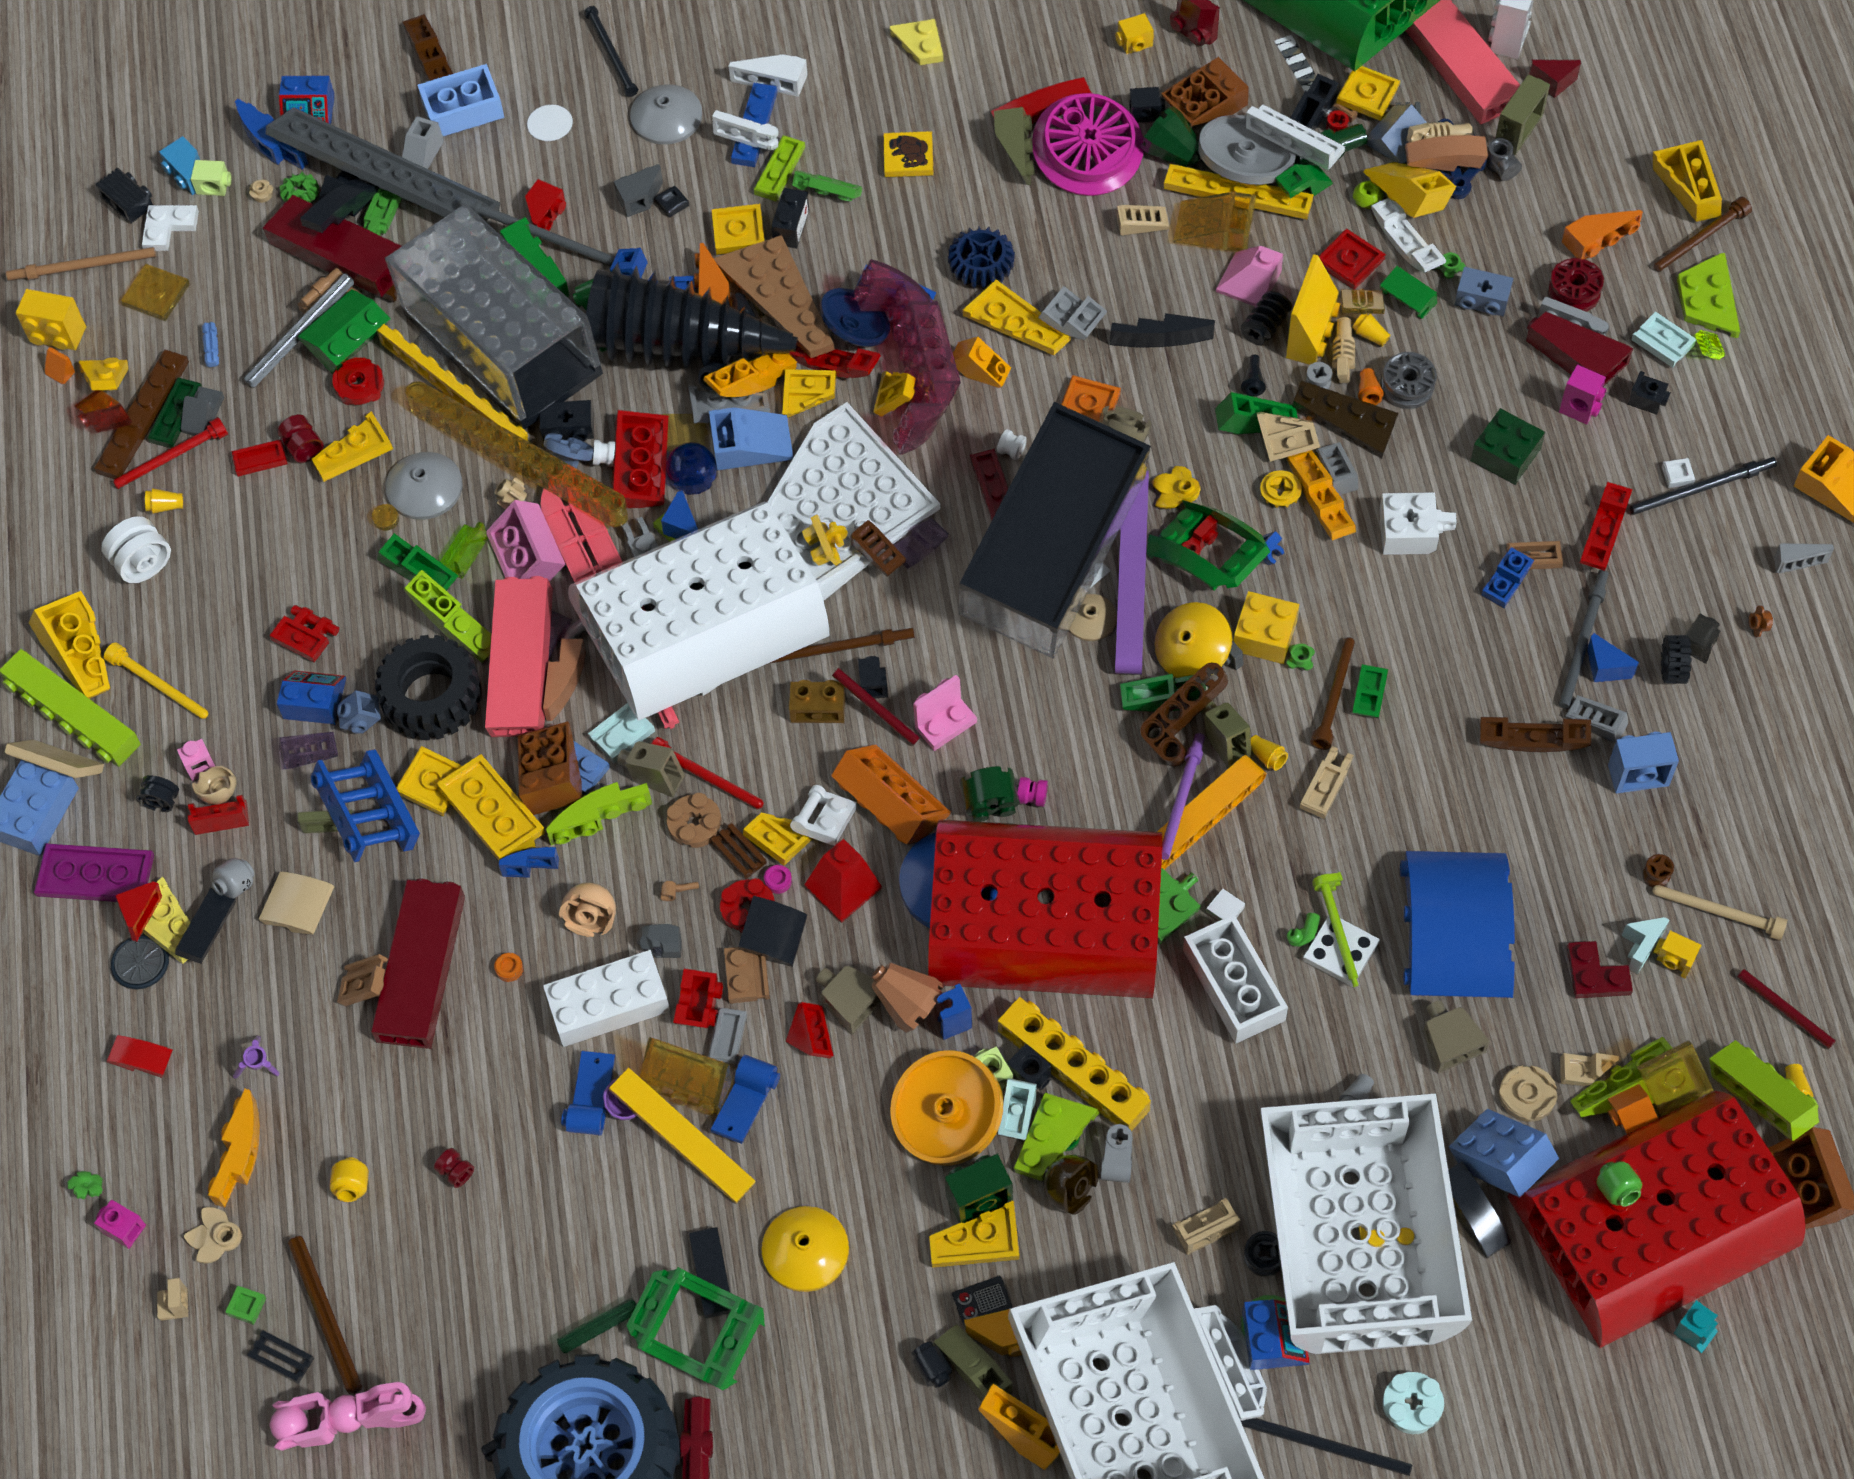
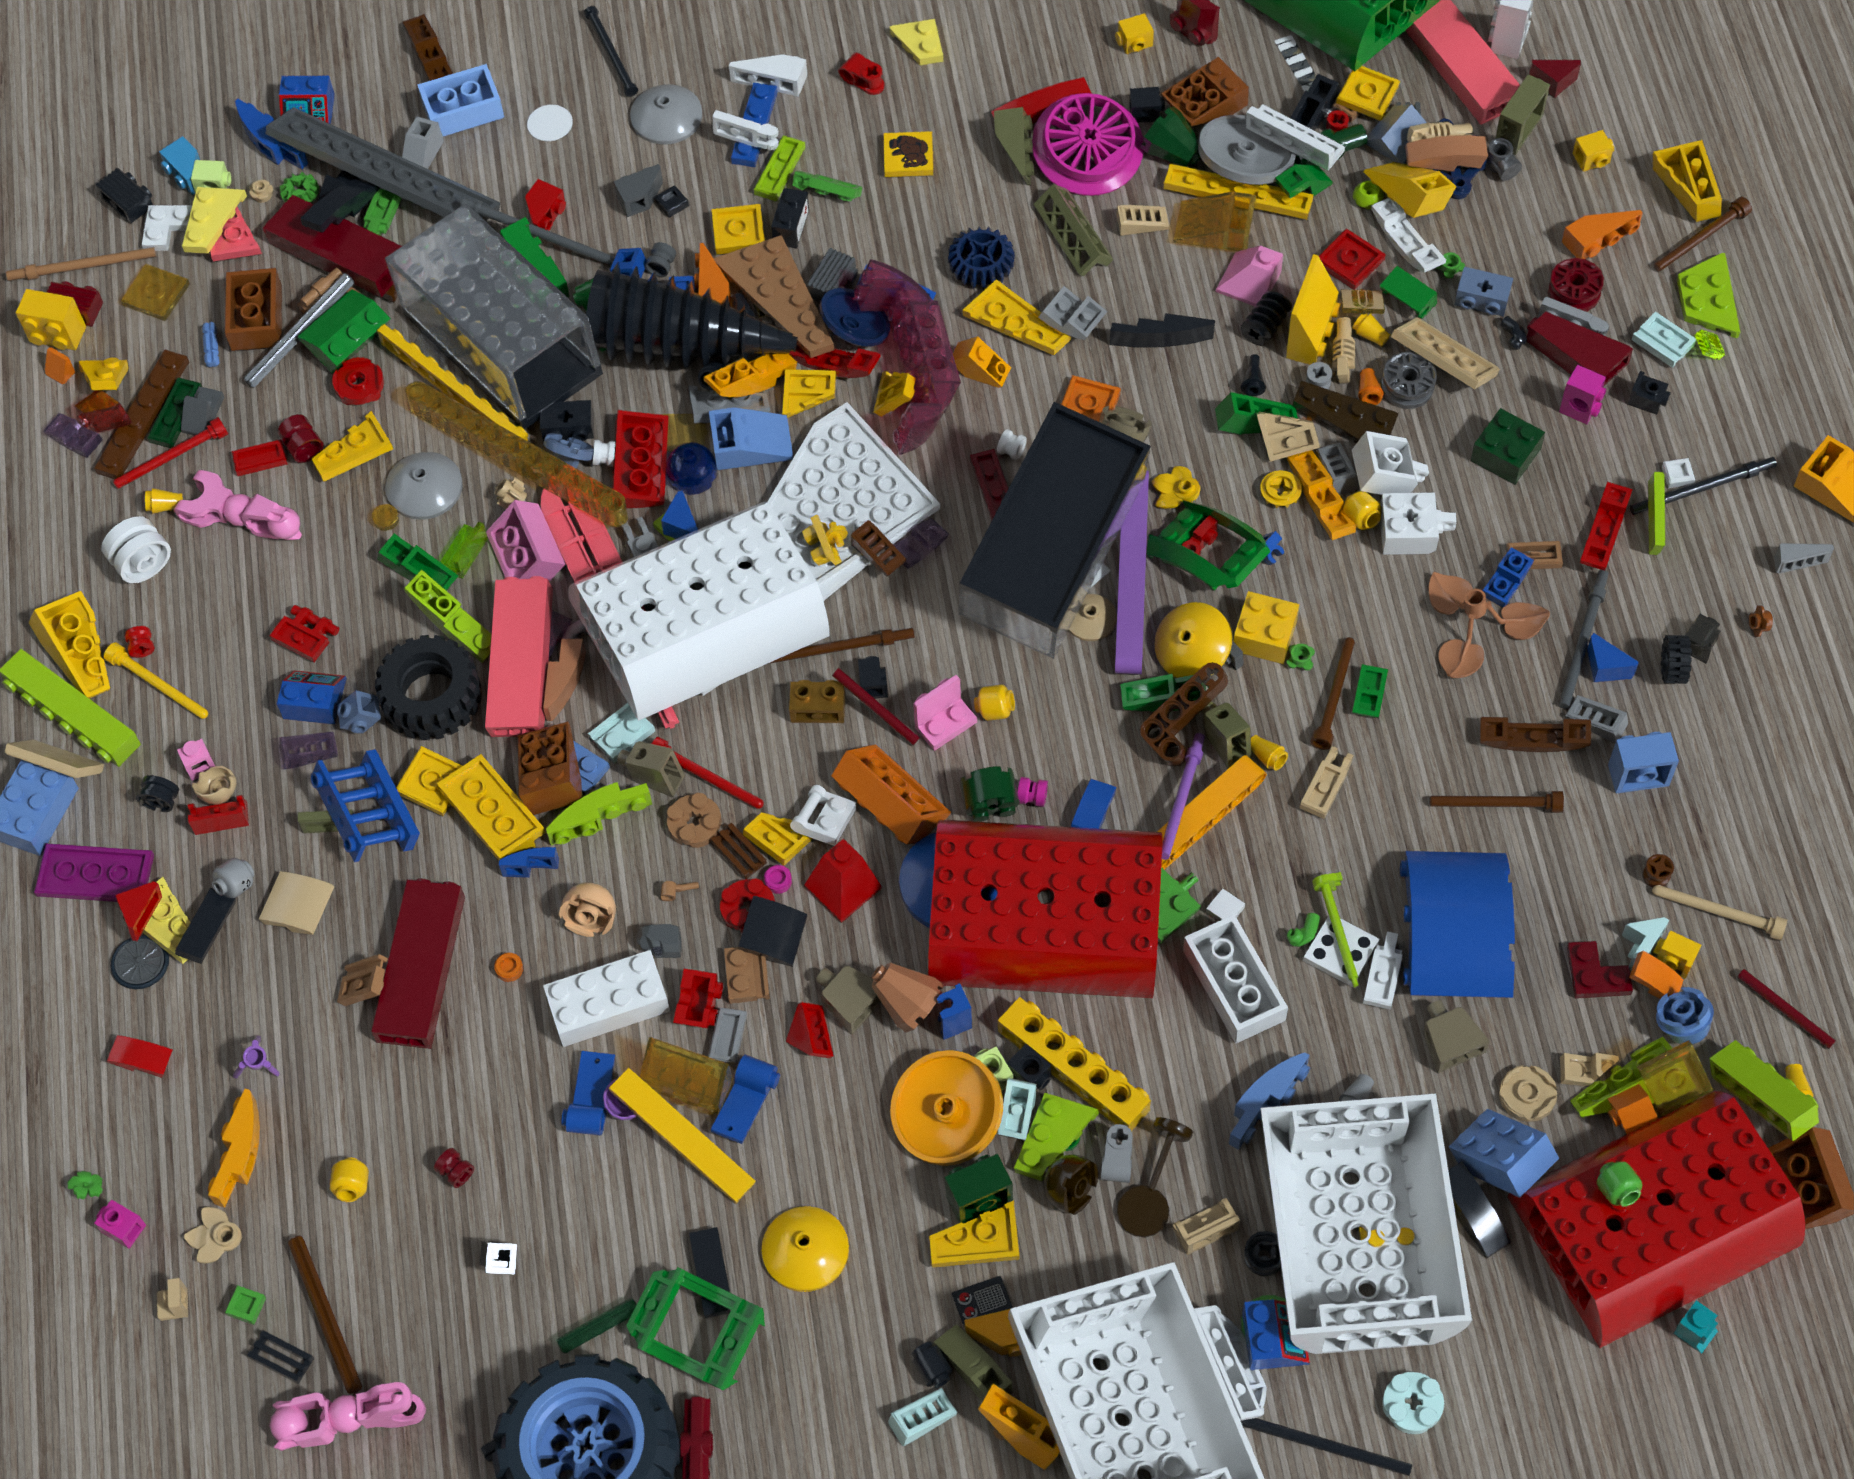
(72, 435): none -> clear purple slope
(87, 299): none -> dark red brick
(139, 641): none -> red wheel
(208, 215): none -> light yellow wing
(219, 504): none -> bright pink piece
(235, 240): none -> coral wing
(253, 309): none -> dark orange brick
(498, 1257): none -> brick
(660, 260): none -> dark grey wheel
(832, 272): none -> dark grey brick
(862, 74): none -> red piece
(915, 1431): none -> light aqua slope
(994, 702): none -> yellow head
(1080, 227): none -> olive fence
(1094, 805): none -> blue slope
(1144, 1209): none -> dark brown piece
(1268, 1091): none -> medium blue slope
(1363, 510): none -> yellow head
(1383, 973): none -> white hinge
(1386, 464): none -> white hinge
(1445, 353): none -> tan tile
(1451, 592): none -> nougat plant
(1517, 330): none -> black arm
(1551, 801): none -> reddish brown piece
(1593, 150): none -> yellow brick
(1655, 975): none -> orange slope
(1656, 513): none -> lime tile
(1685, 1015): none -> medium blue cone

